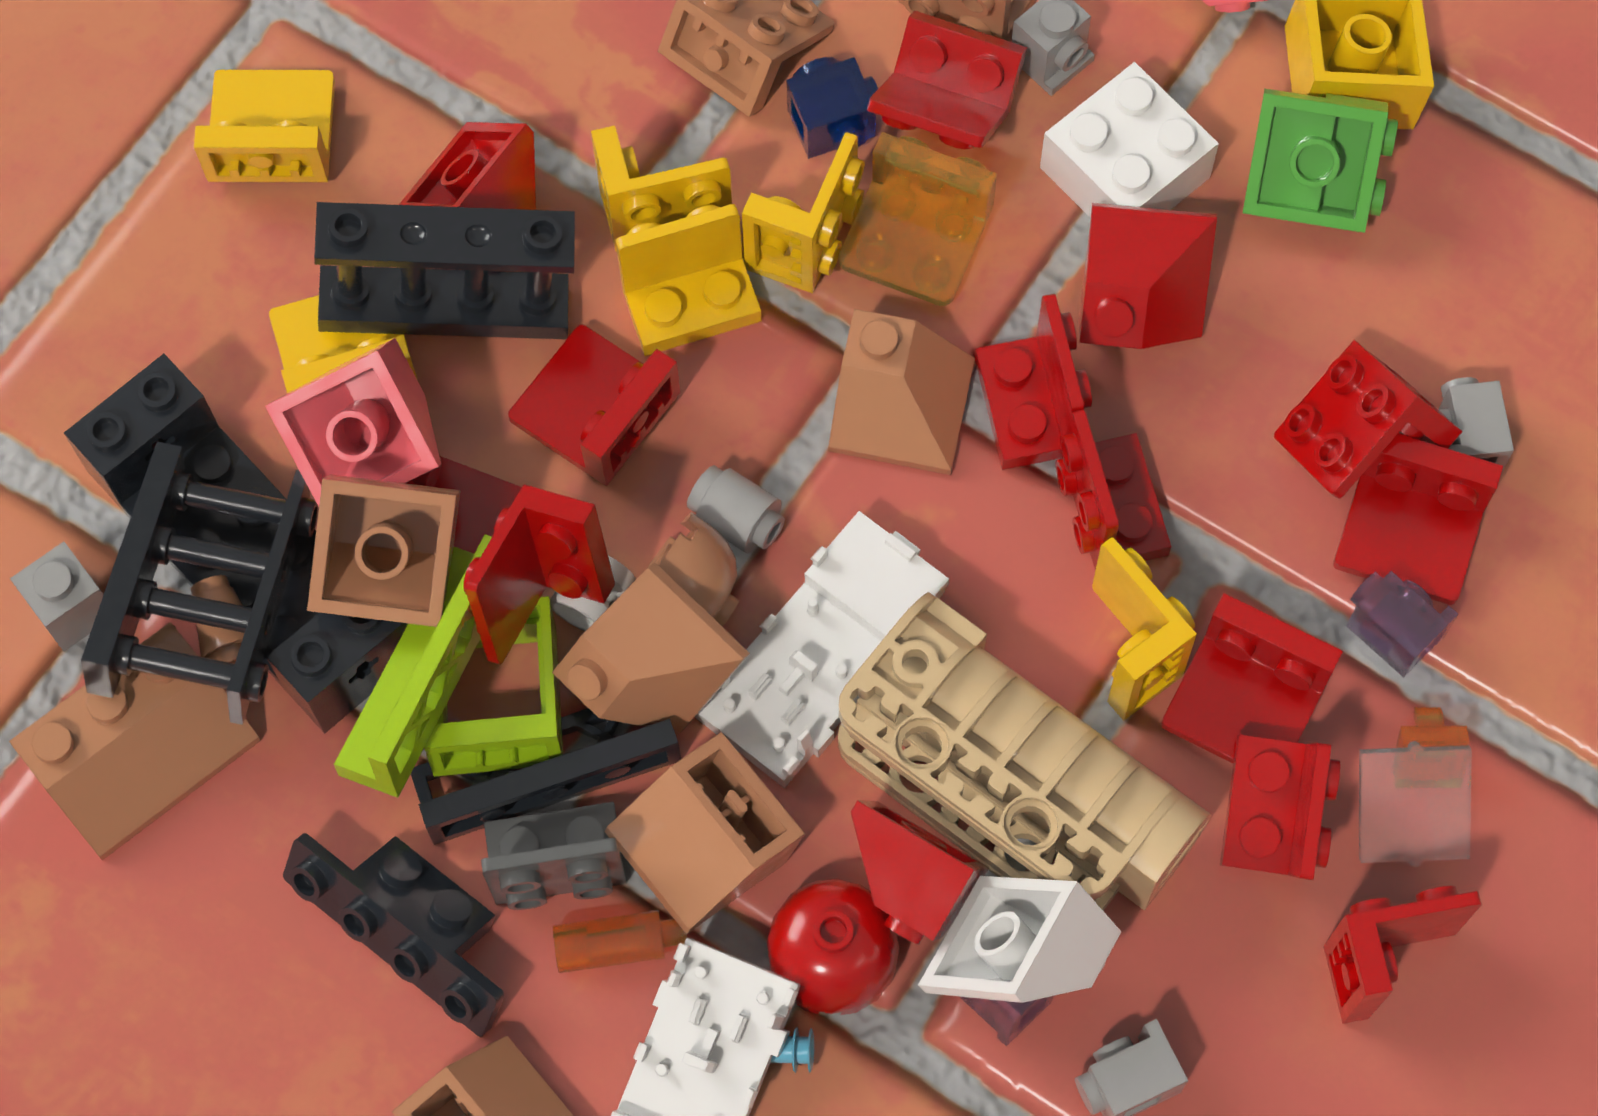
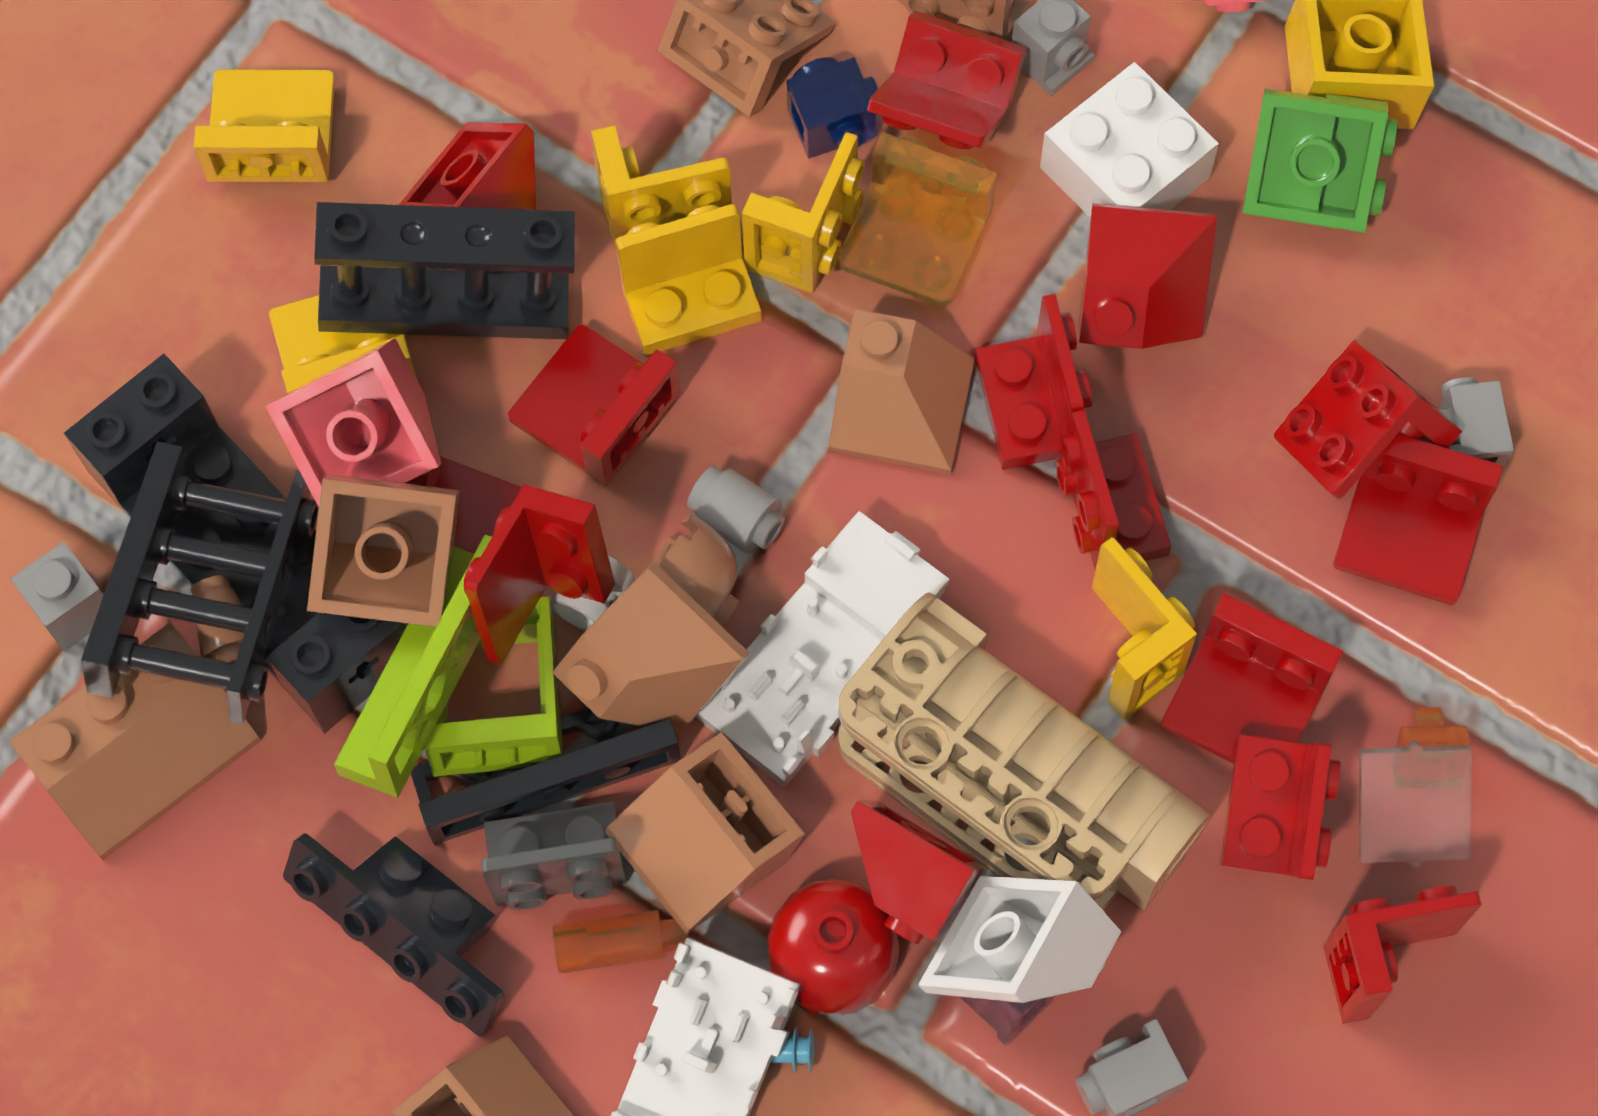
(1398, 620): clear purple brick -> none

